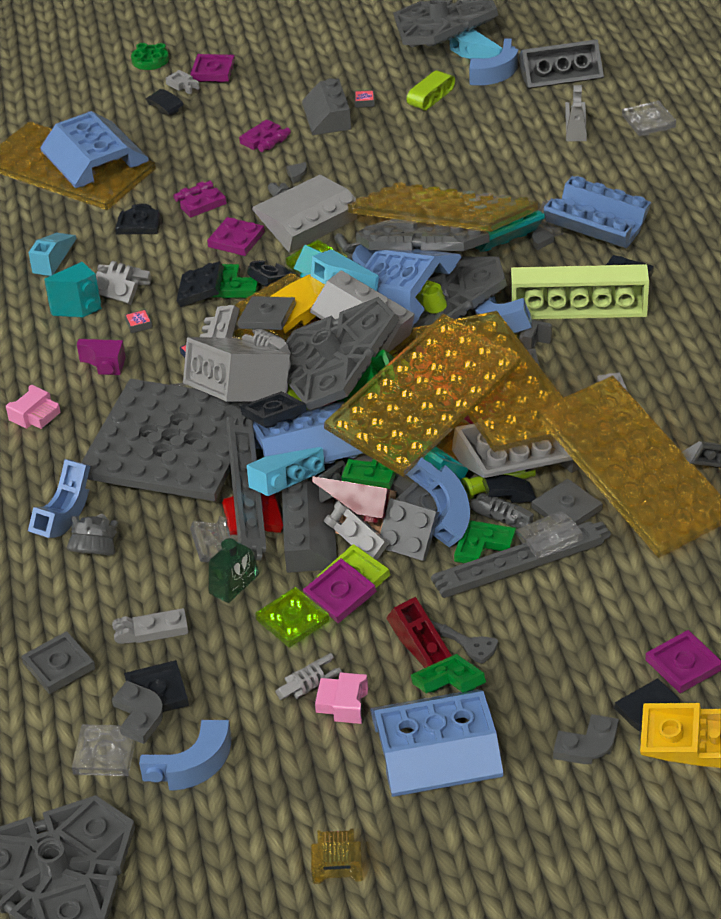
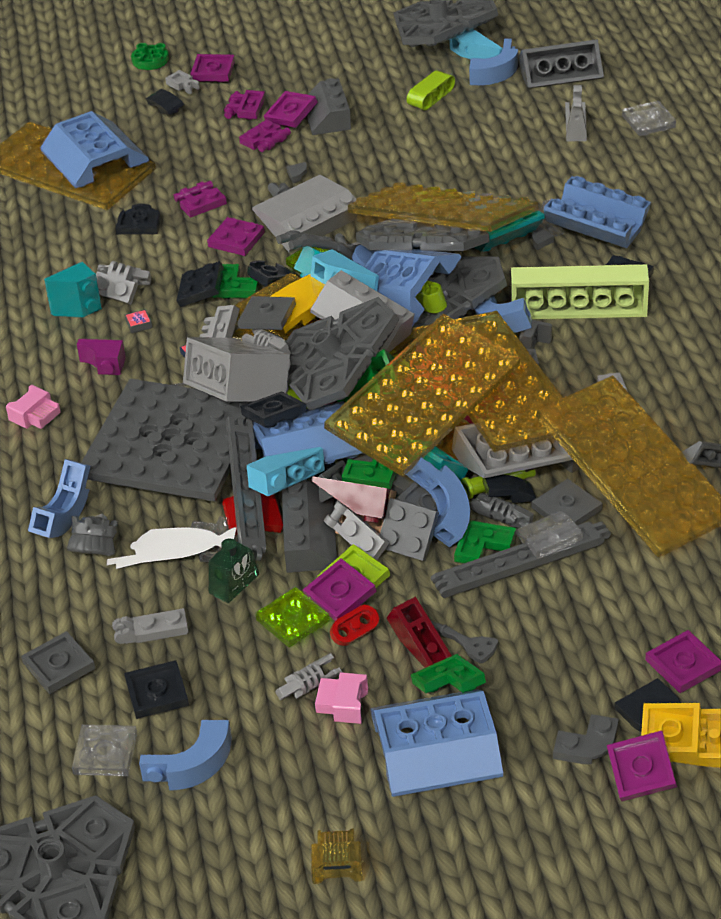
(49, 252): medium azure slope -> none
(144, 708): dark grey plate -> none
(171, 544): none -> white sticker
(245, 105): none -> magenta plate
(290, 108): none -> magenta plate
(302, 240): none -> dark grey piece
(353, 626): none -> red plate
(364, 98): tile -> none
(641, 766): none -> magenta plate

